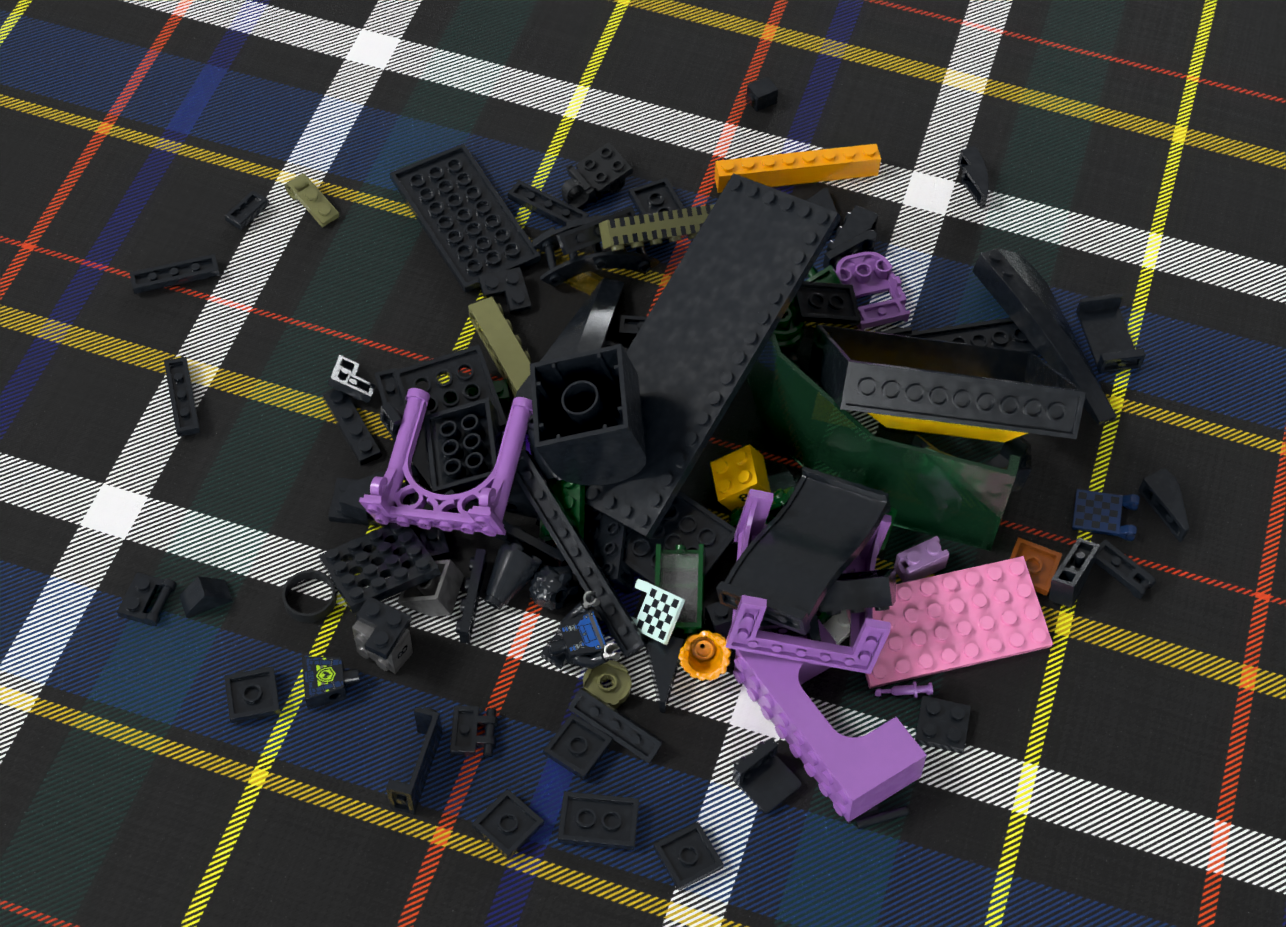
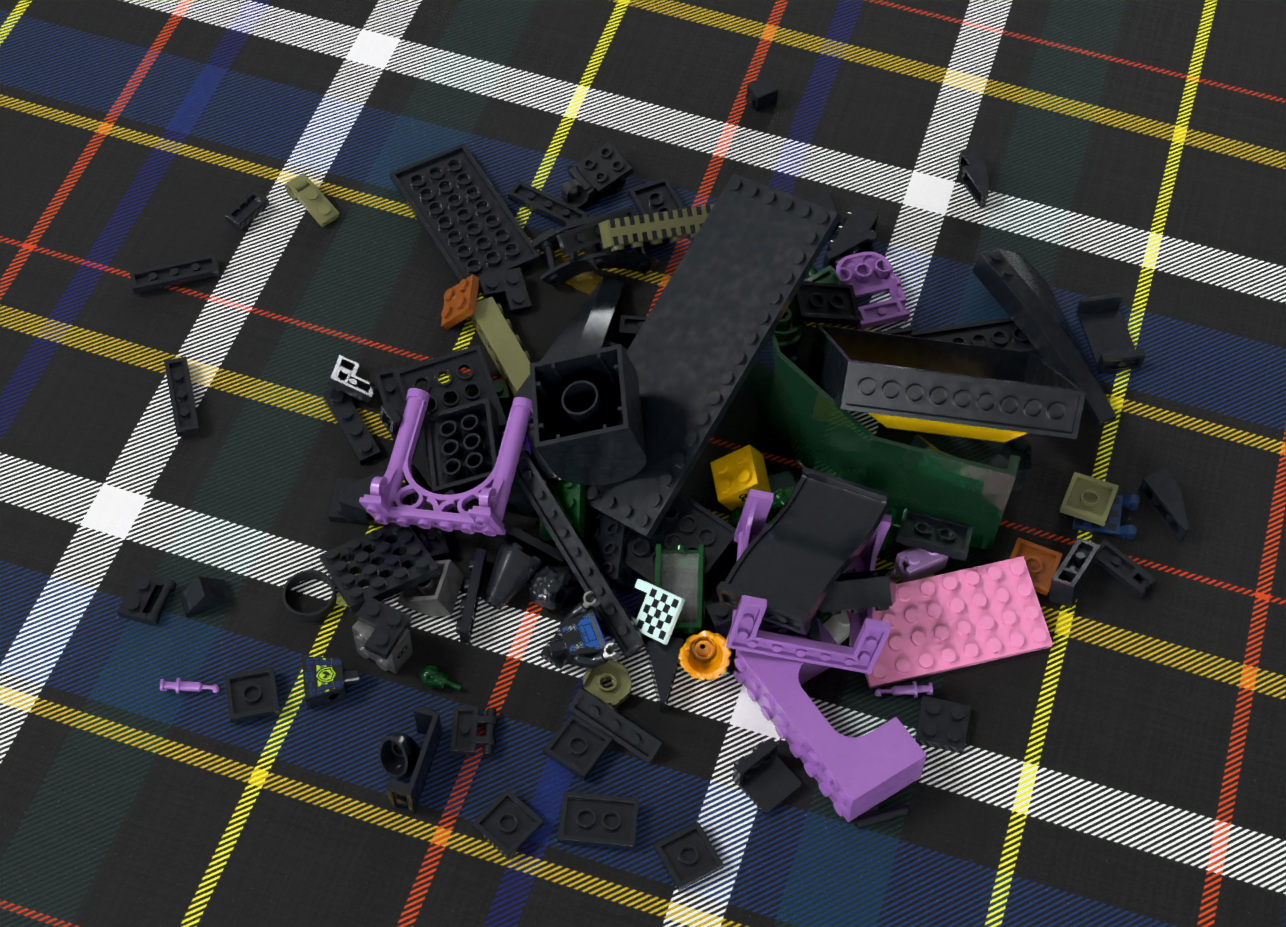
(186, 686): none -> medium lavender piece
(398, 754): none -> black hat
(433, 676): none -> dark green piece
(460, 302): none -> dark orange plate
(802, 166): light orange brick -> none
(934, 534): none -> black plate
(1089, 499): none -> olive plate

